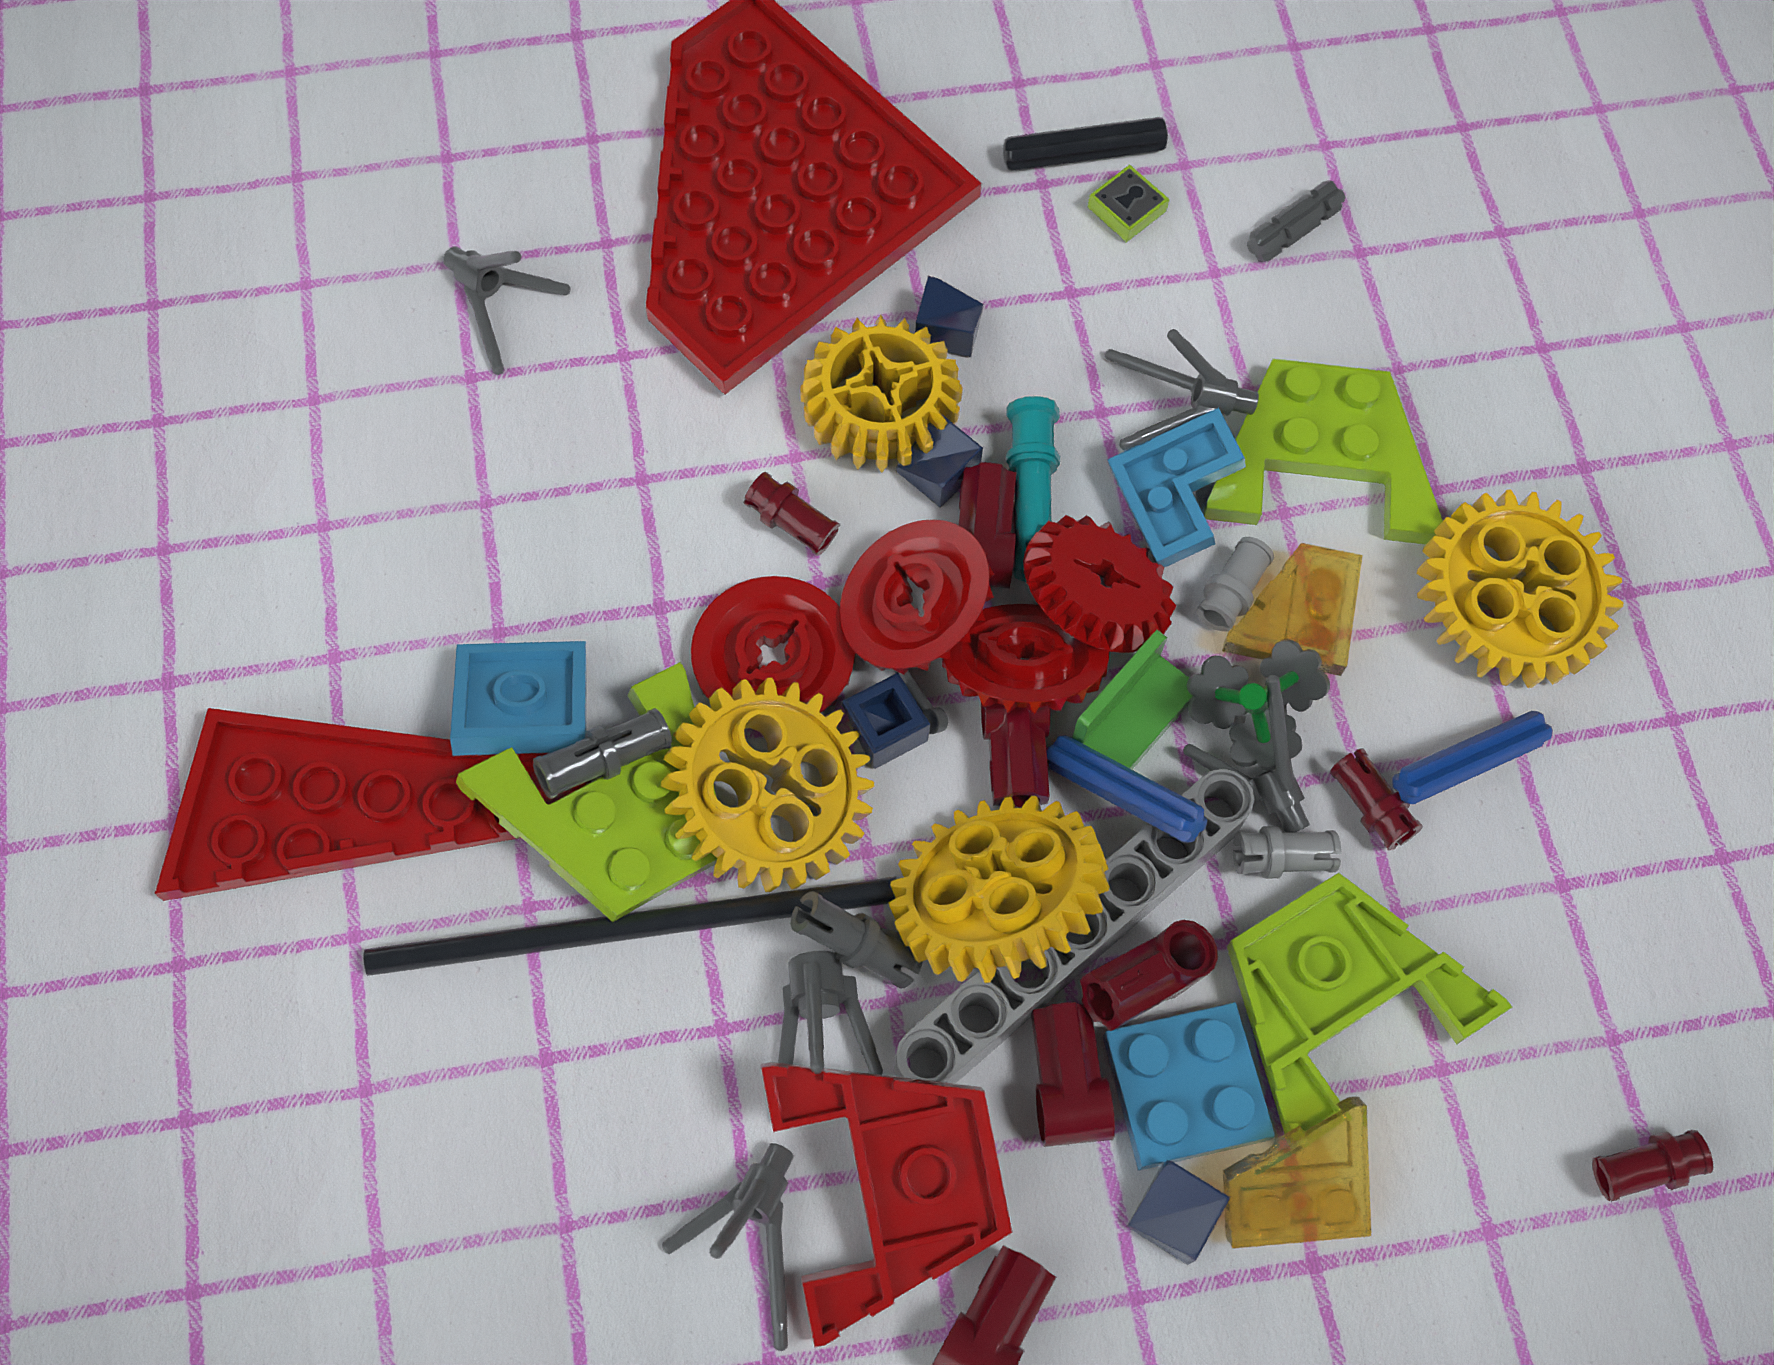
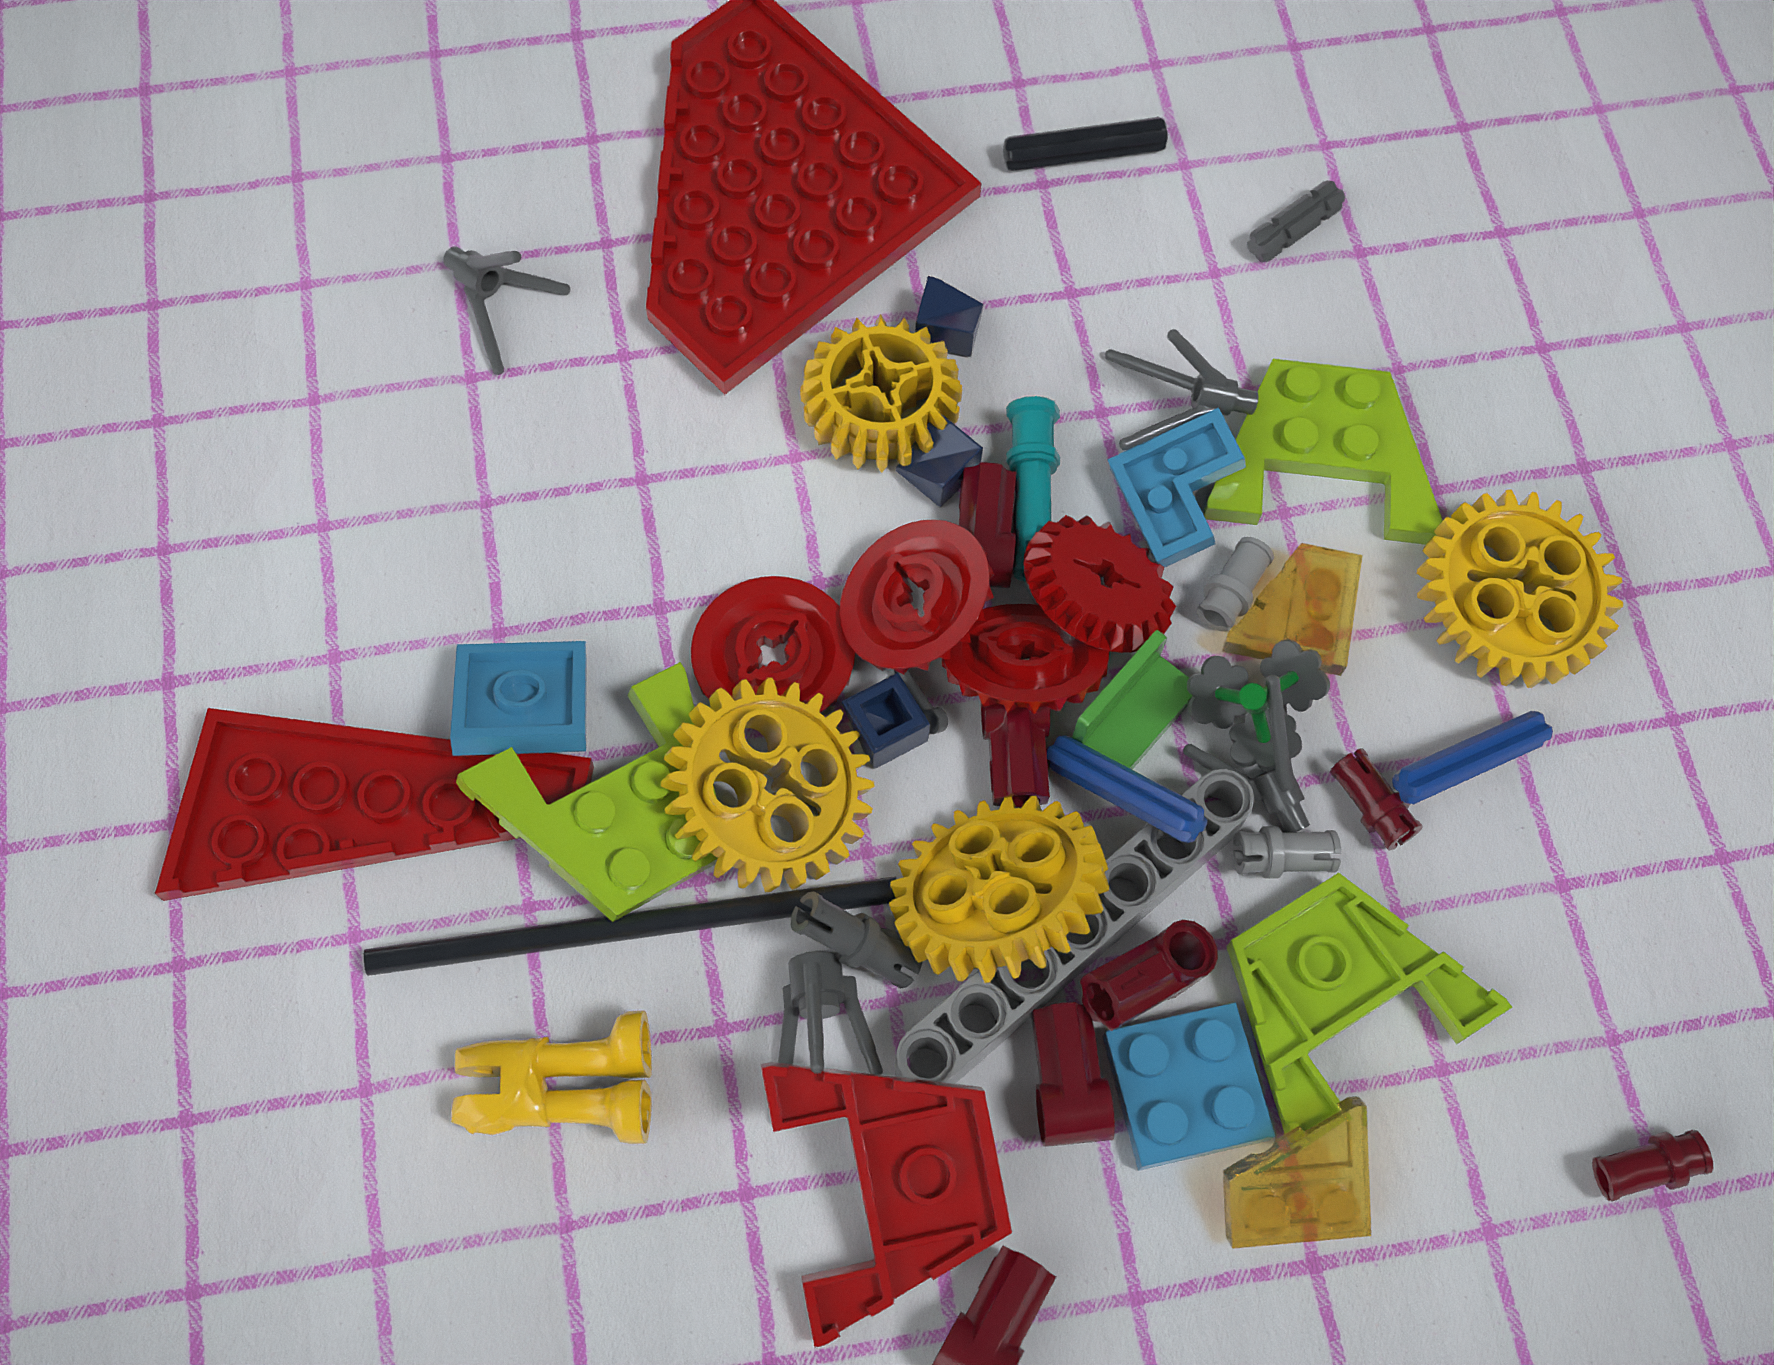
(525, 1094): none -> yellow piece
(602, 753): dark grey pin -> none
(756, 1200): dark grey plant -> none
(784, 508): dark red pin -> none
(1128, 203): tile -> none
(1178, 1212): dark blue slope -> none

